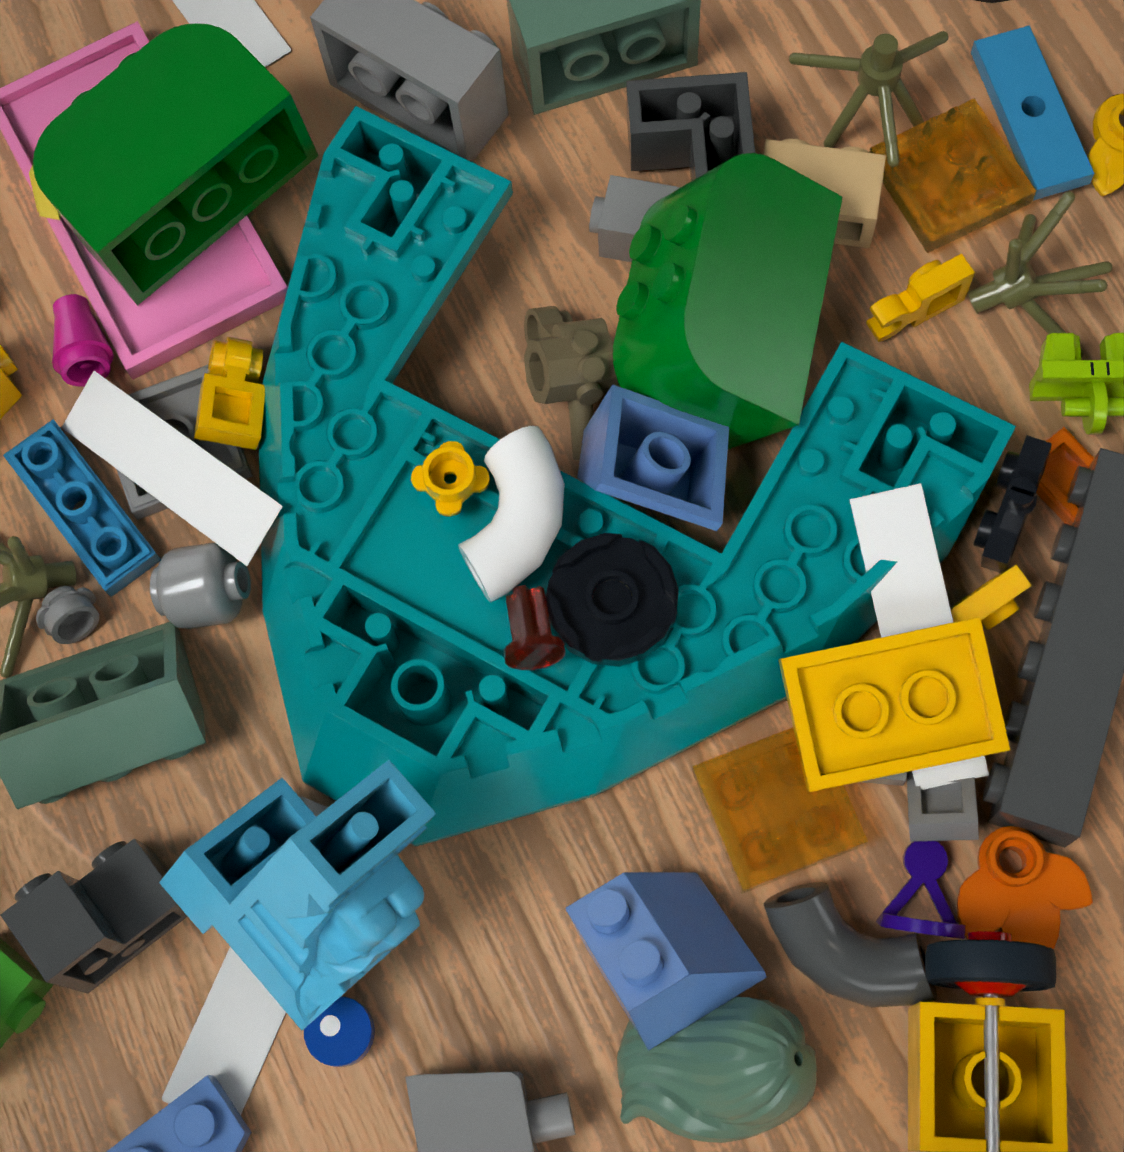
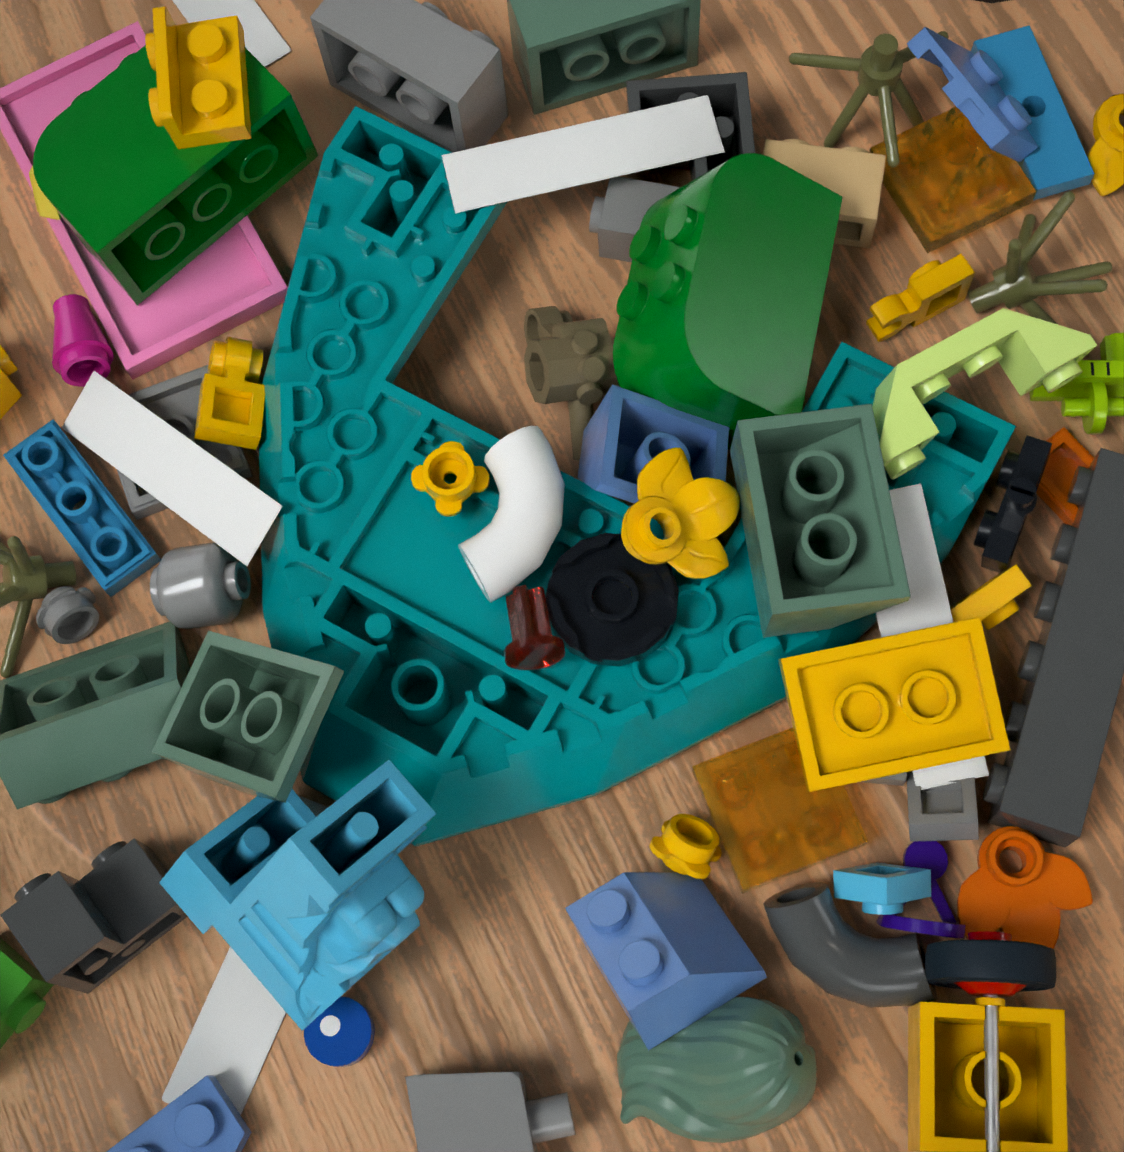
(199, 80): none -> yellow bracket
(247, 715): none -> sand green slope
(582, 154): none -> white sticker
(687, 845): none -> yellow plate
(688, 513): none -> yellow plate
(817, 519): none -> sand green slope
(882, 886): none -> medium azure plate
(977, 94): none -> medium blue wing
(1025, 347): none -> yellowish green slope

